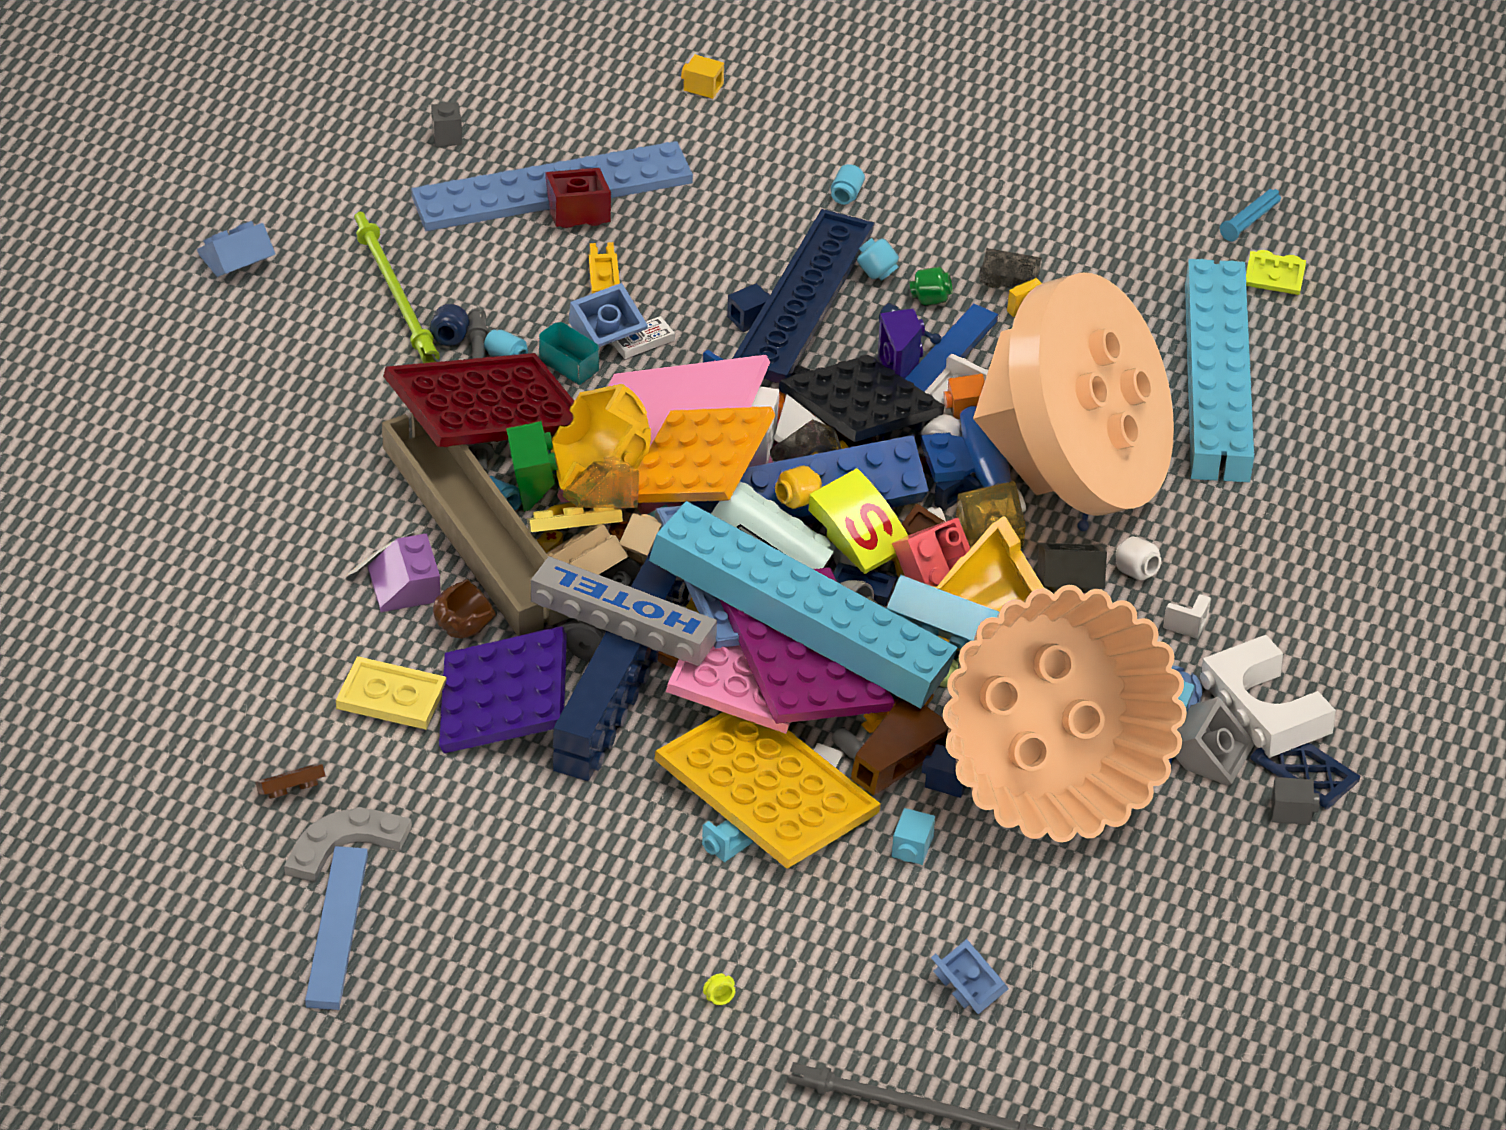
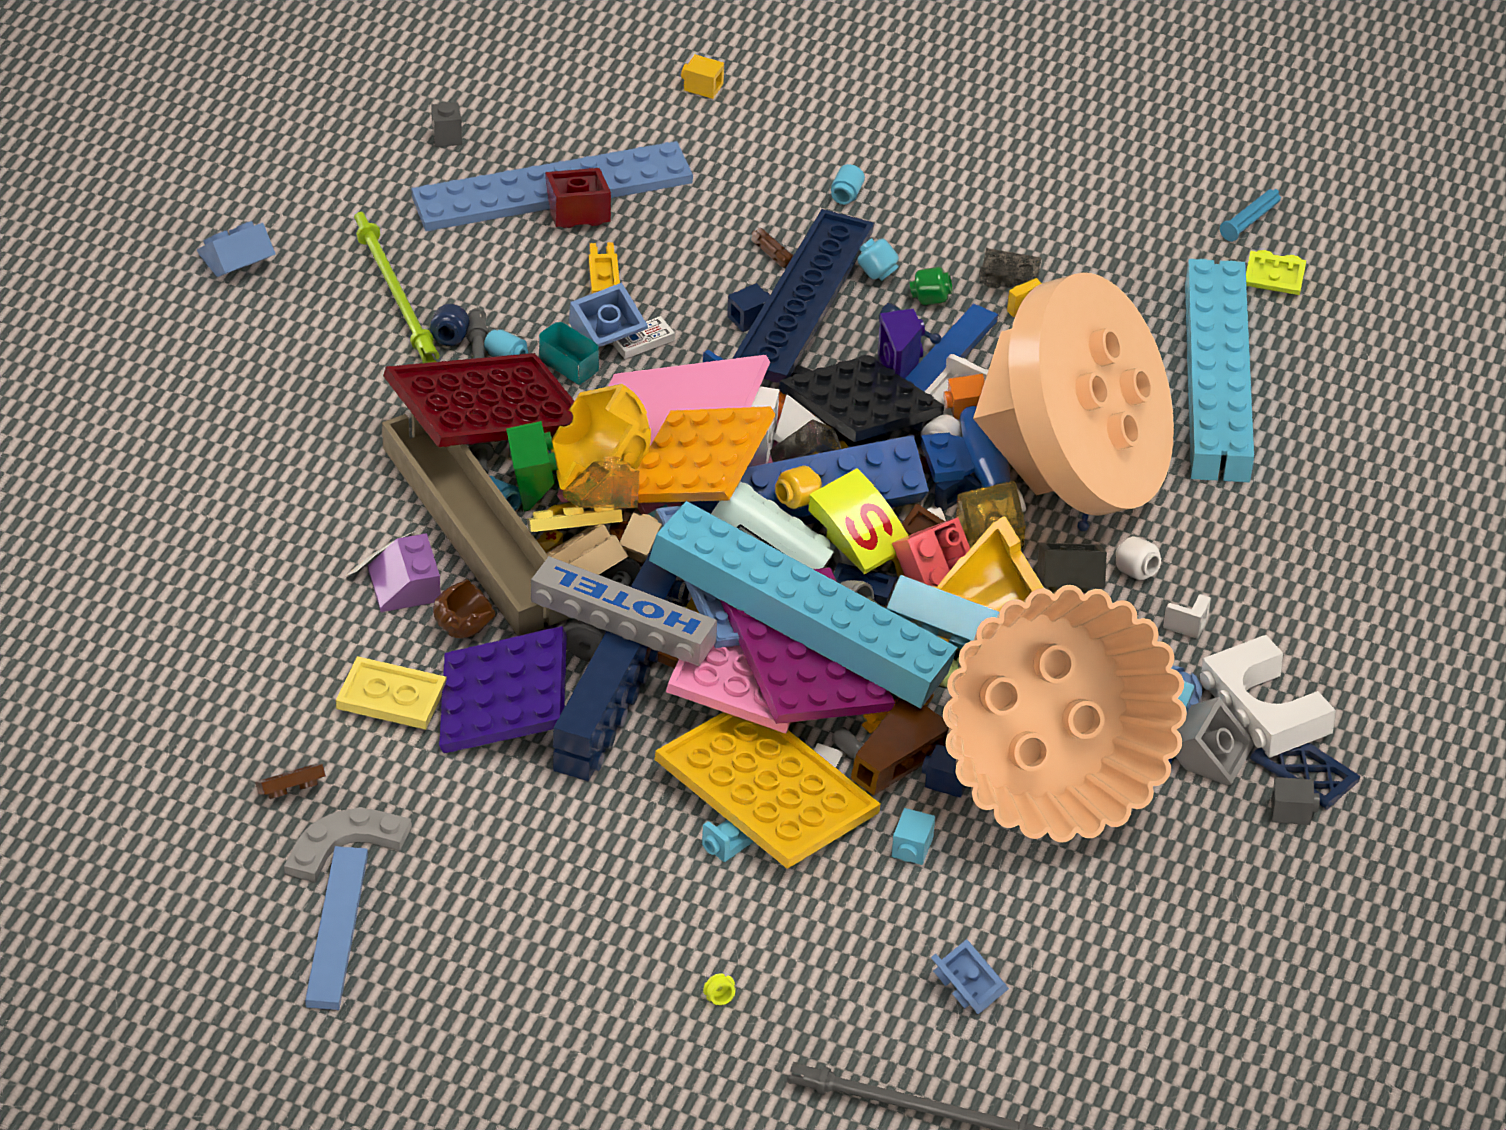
(771, 247): none -> reddish brown axle

